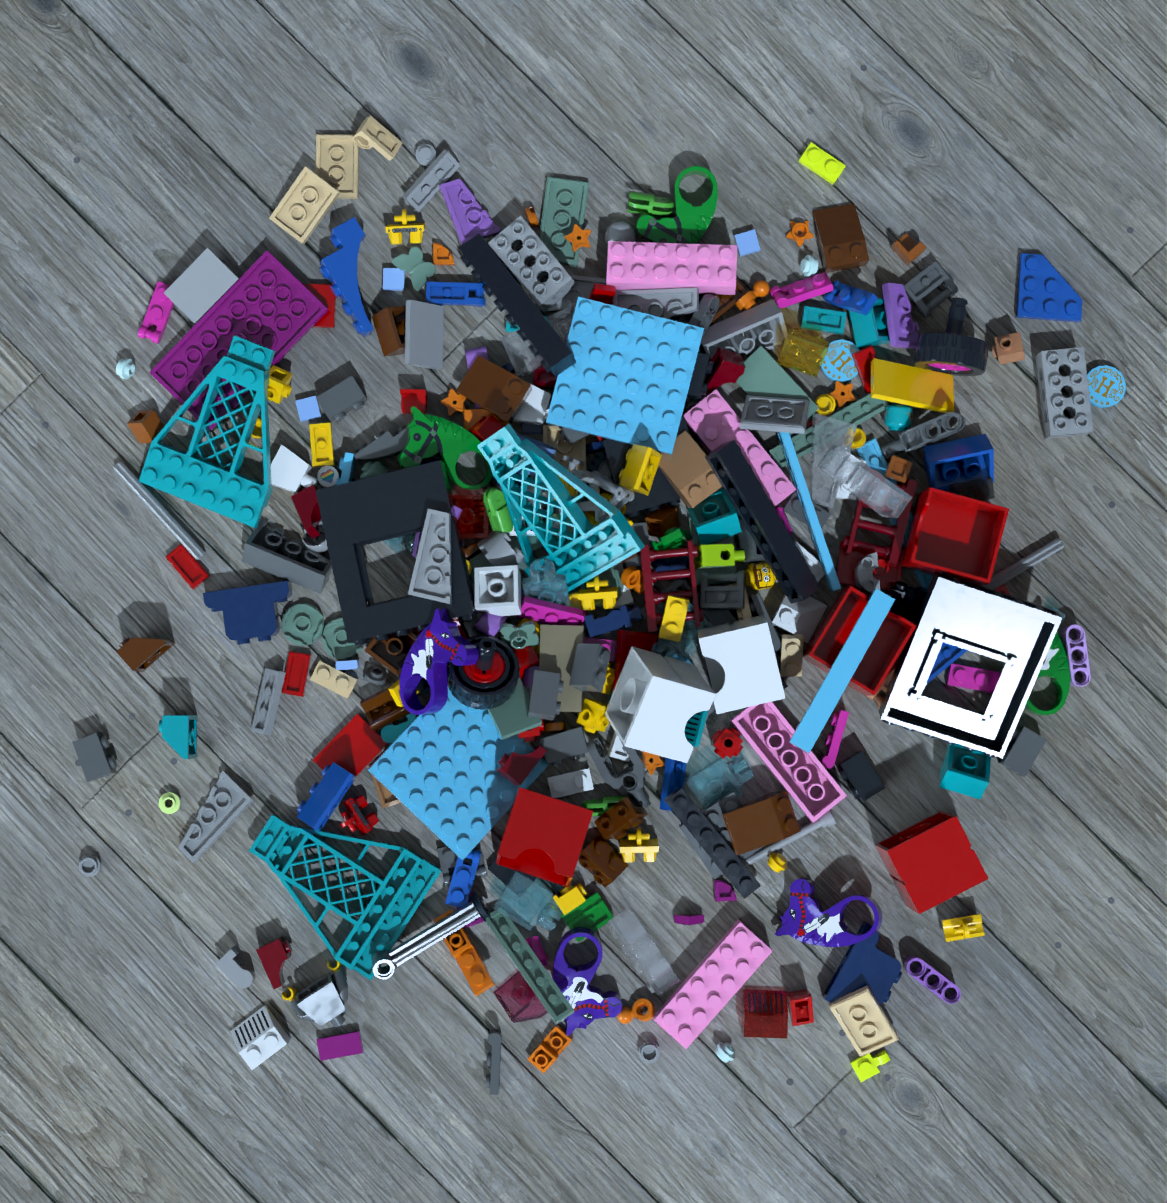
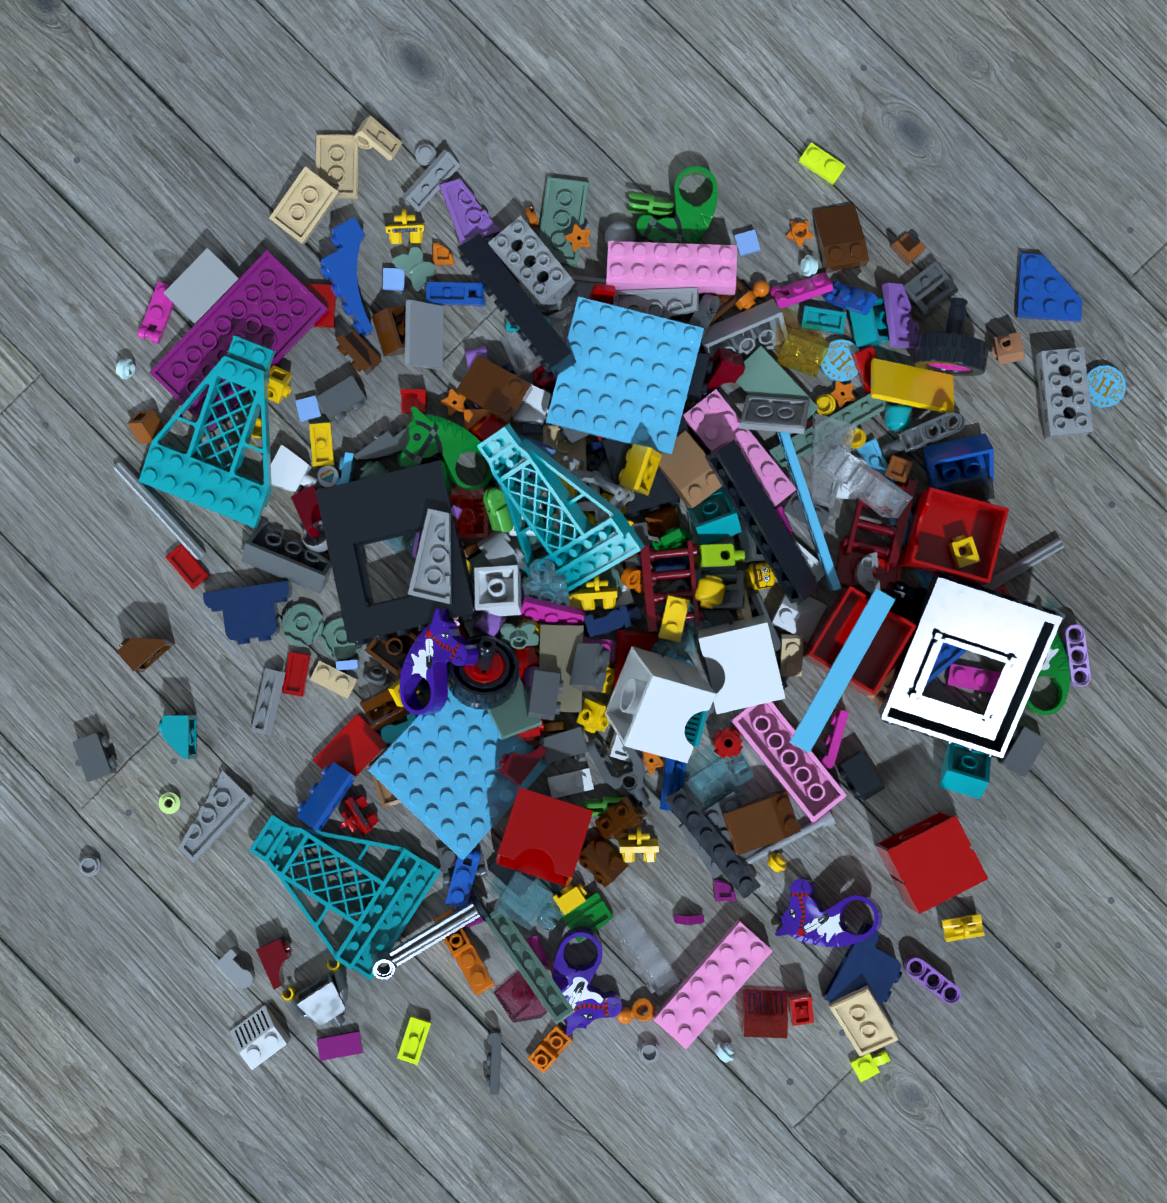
(362, 355): none -> reddish brown bracket
(414, 1040): none -> neon yellow plate
(710, 591): none -> yellow head
(971, 555): none -> yellow brick

